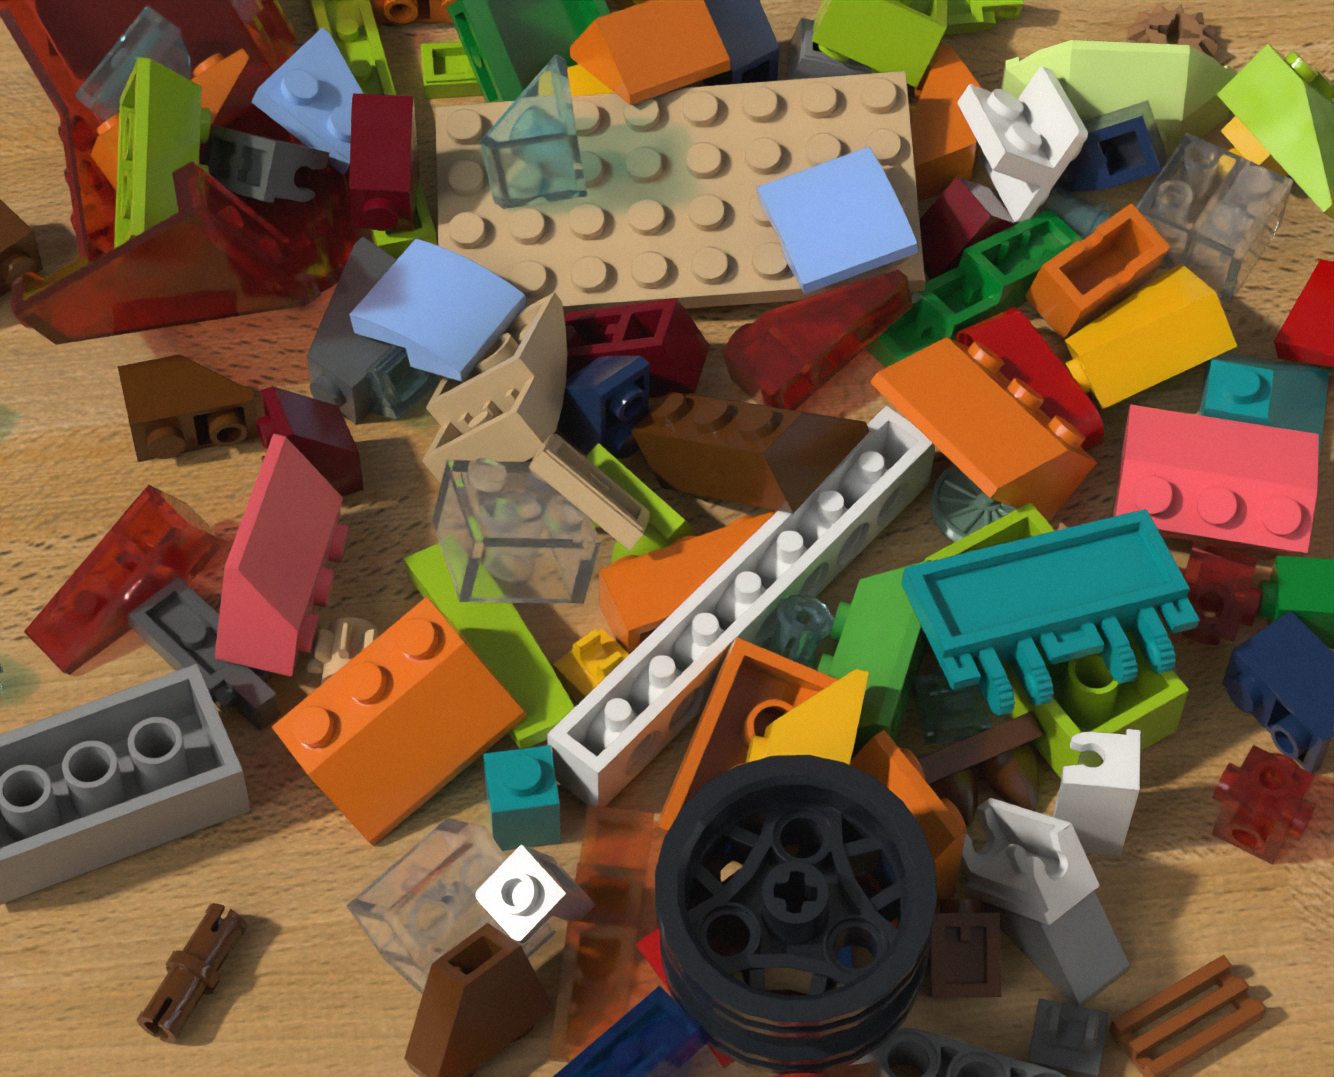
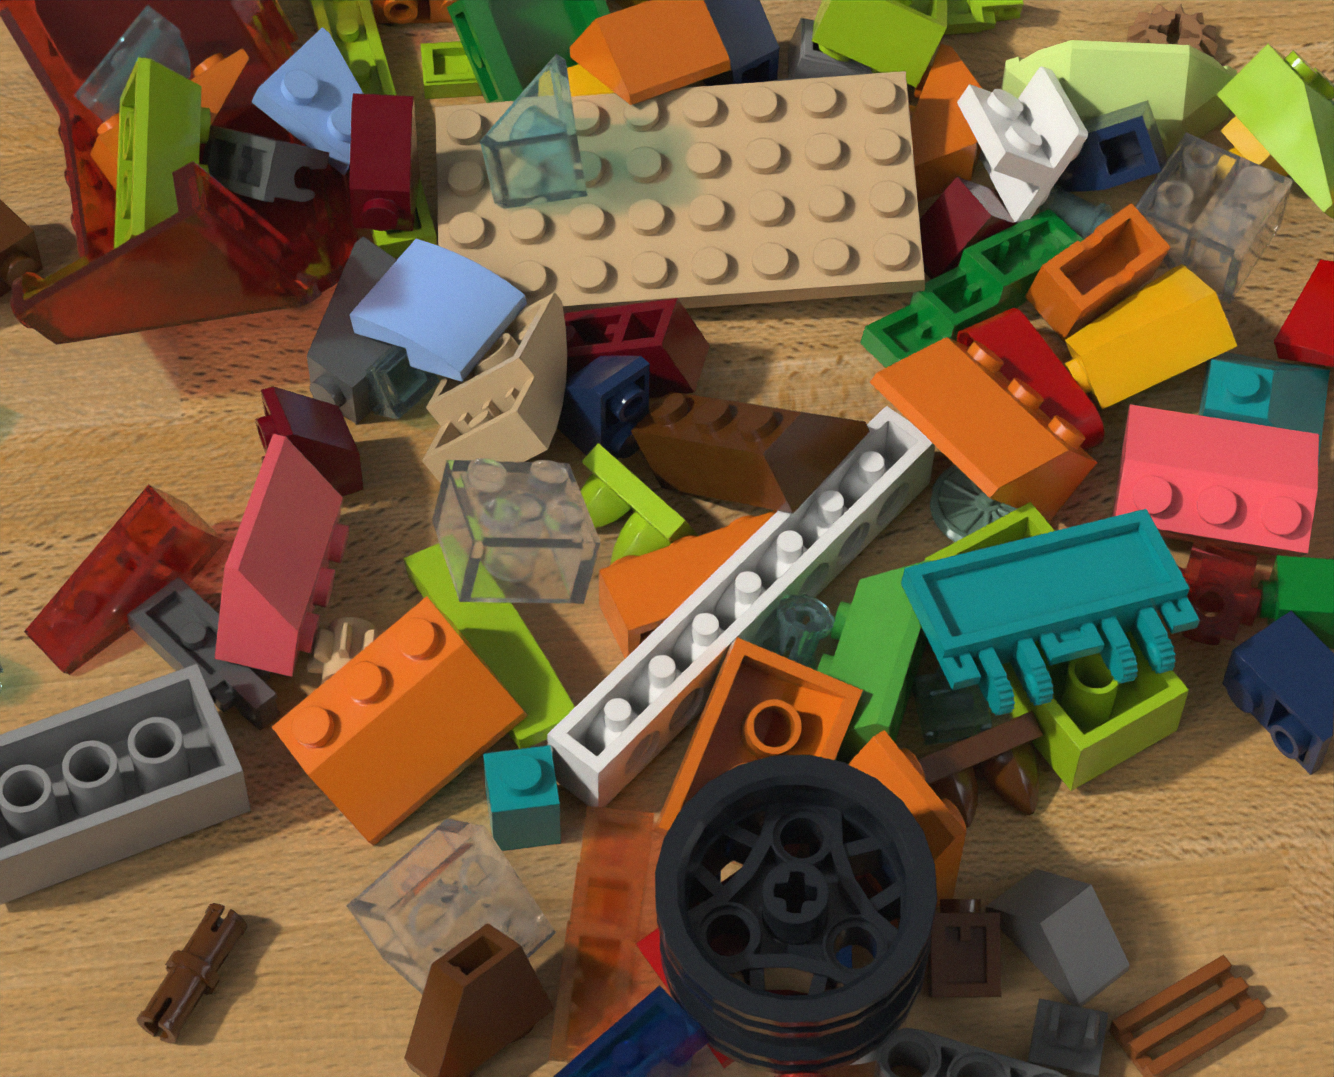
(184, 407): reddish brown slope -> none
(531, 891): white bracket -> none
(588, 663): yellow tile -> none
(590, 490): tan tile -> none
(807, 342): clear red slope -> none
(819, 726): yellow slope -> none
(837, 220): light blue slope -> none
(1028, 863): white hinge -> none
(1102, 797): white hinge -> none
(1263, 803): clear red brick -> none

